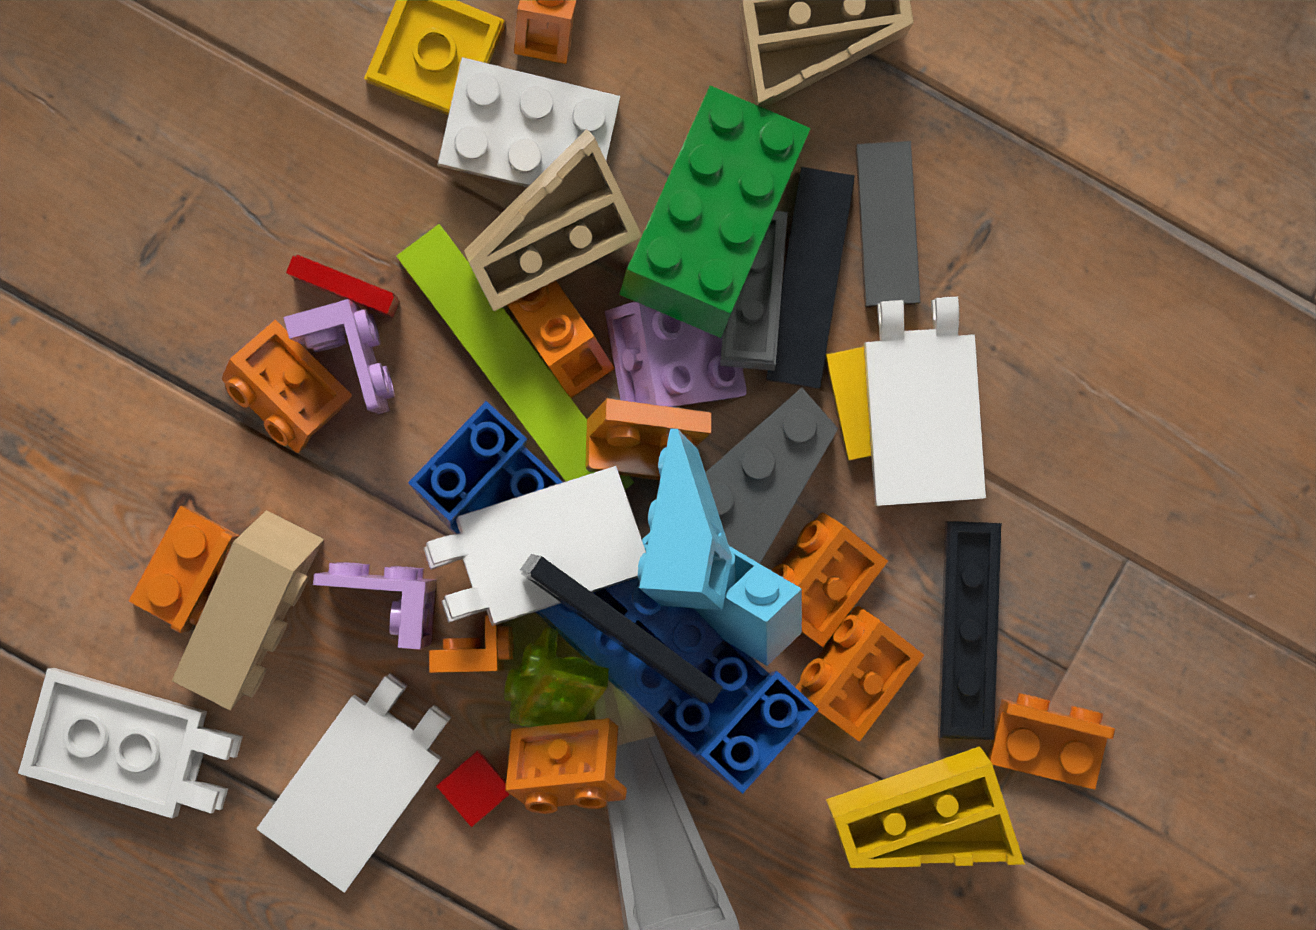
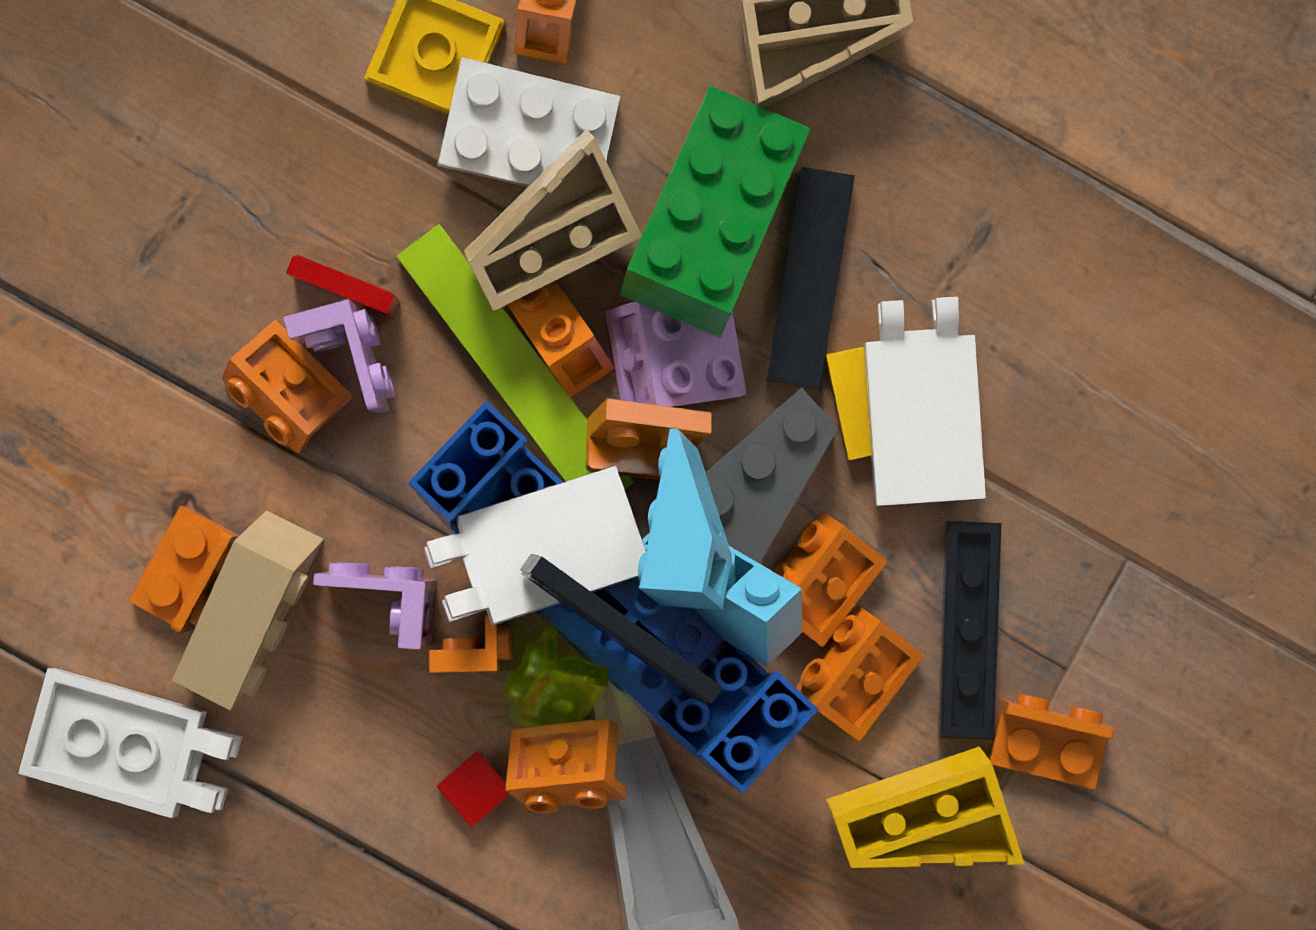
(354, 785): white tile -> none
(754, 322): dark grey tile -> none
(887, 223): dark grey tile -> none

